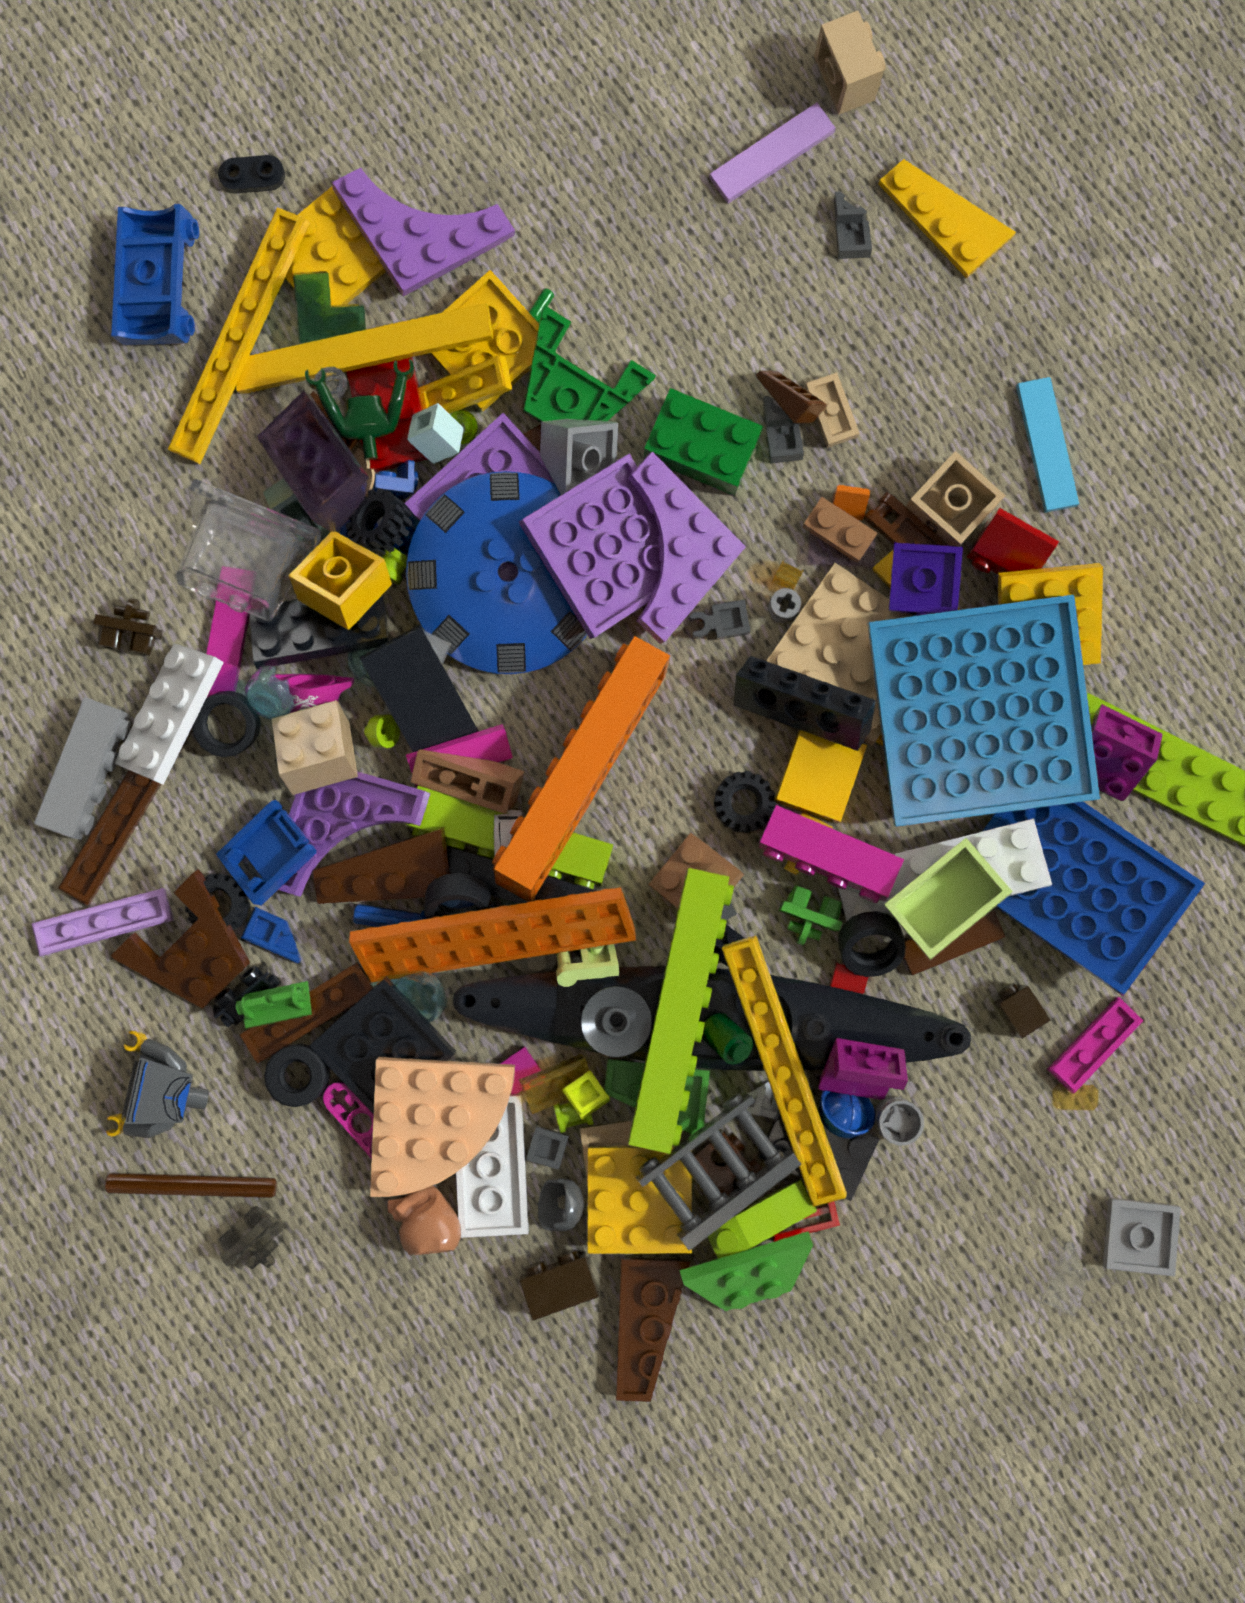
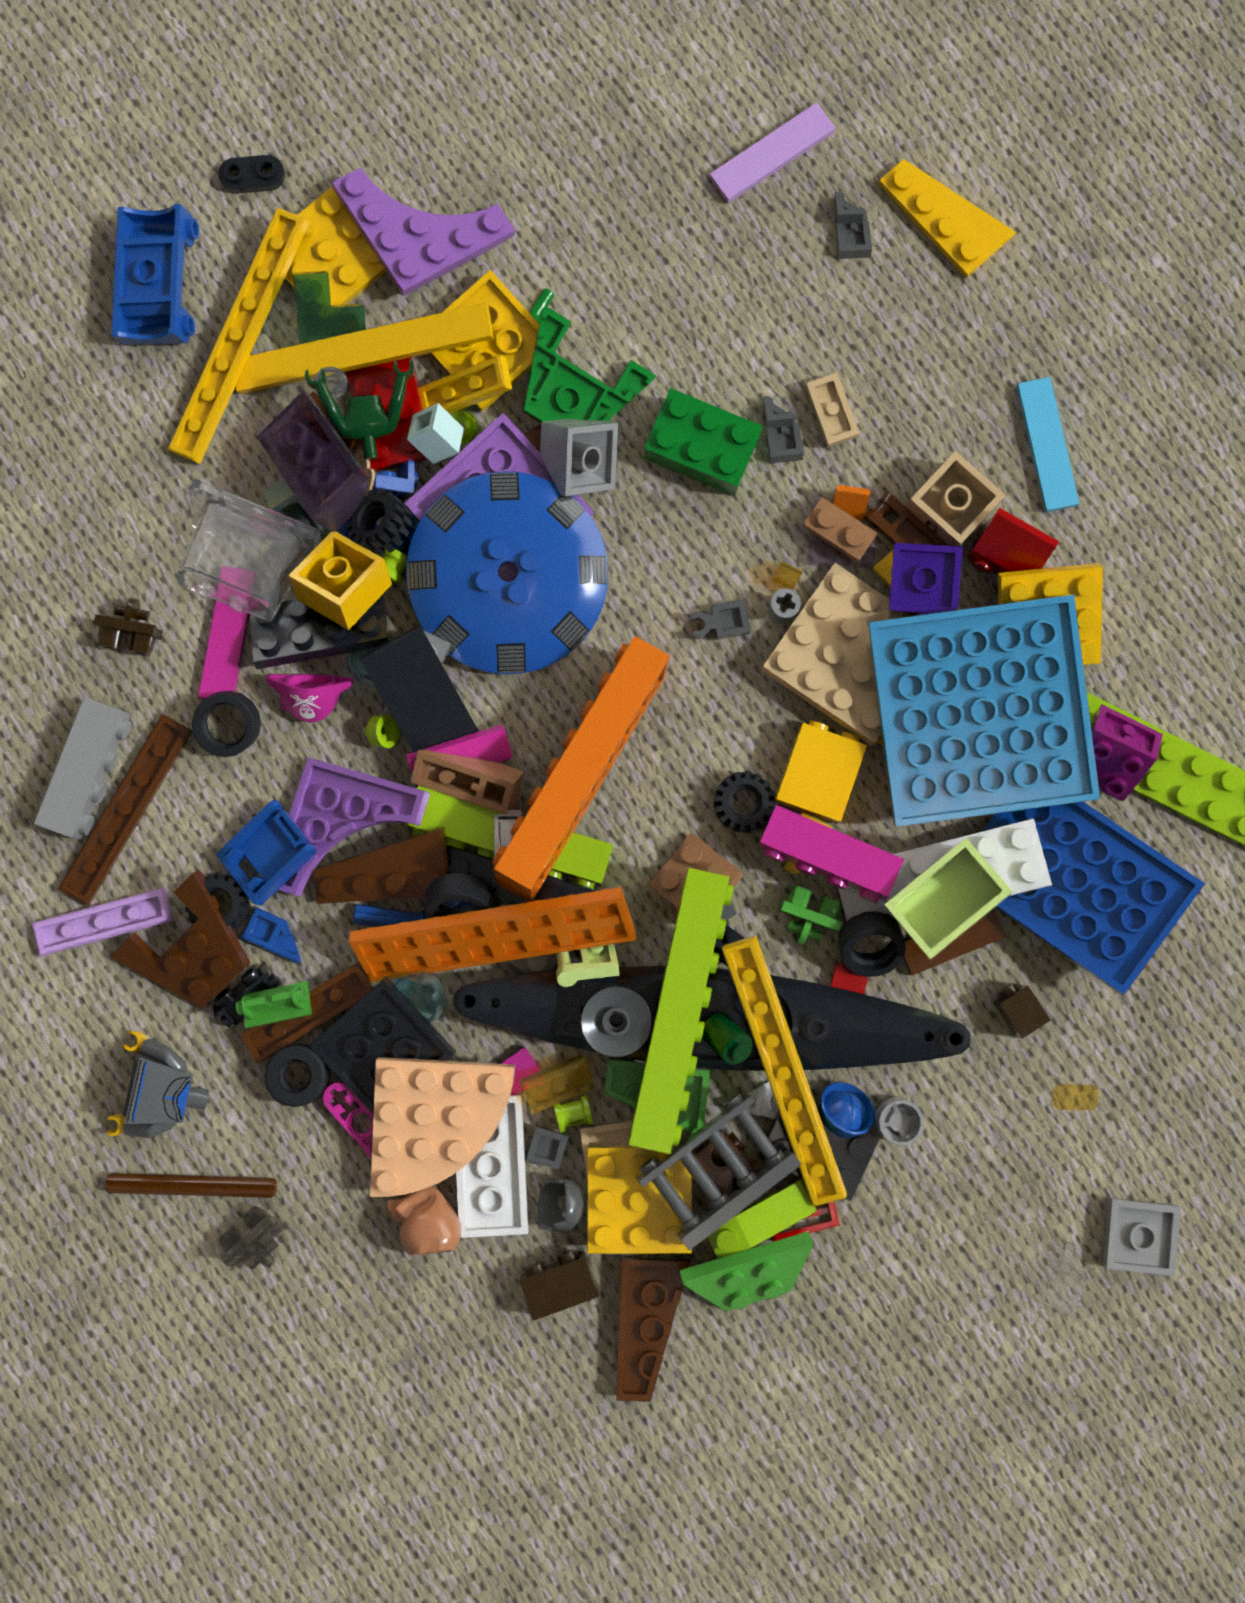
(168, 713): white plate -> none
(267, 694): clear light blue hair -> none
(314, 747): tan brick -> none
(586, 1095): neon yellow tile -> none
(599, 547): medium lavender plate -> none
(691, 543): medium lavender plate -> none
(794, 400): reddish brown slope -> none
(804, 702): black brick -> none
(849, 61): tan brick -> none
(863, 1069): magenta bracket -> none
(1094, 1045): dark pink tile -> none

